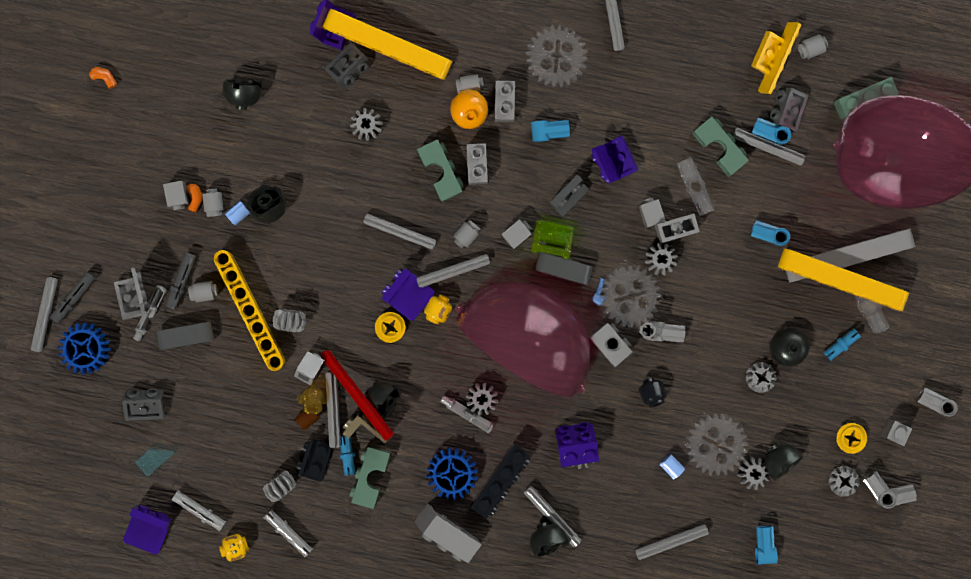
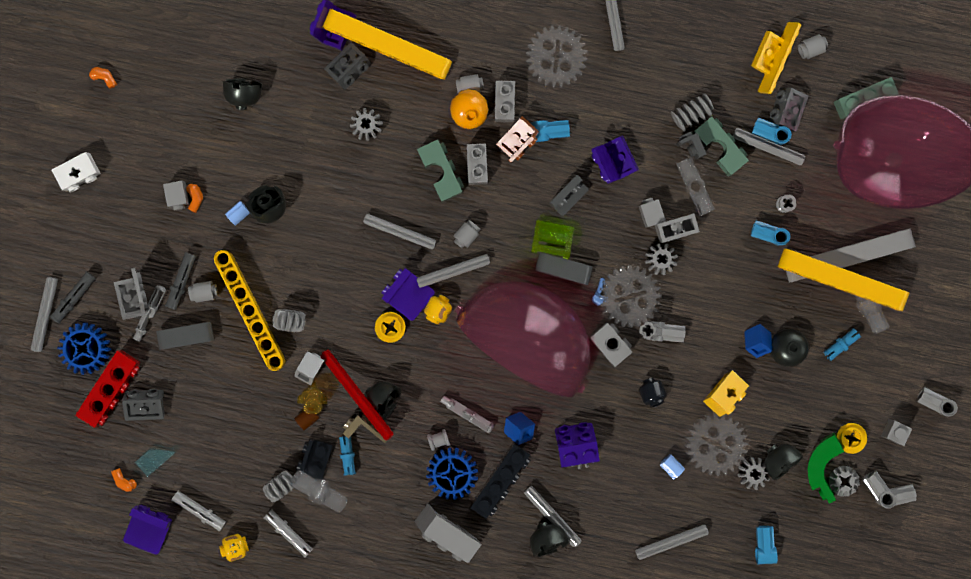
(65, 172): none -> white brick
(88, 411): none -> red brick
(121, 482): none -> orange arm
(213, 202): light grey brick -> none
(318, 491): none -> clear piece
(333, 410): light grey axle -> none
(364, 493): sand green arch -> none
(438, 439): none -> light grey bush
(486, 404): light grey gear -> none
(517, 139): none -> bracket
(517, 233): light grey brick -> none
(519, 428): none -> blue panel
(692, 112): none -> light grey piece
(695, 145): none -> dark grey bracket
(718, 398): none -> yellow brick
(752, 379): light grey gear -> none
(758, 341): none -> blue panel
(780, 204): none -> light grey bush
(821, 454): none -> green arch

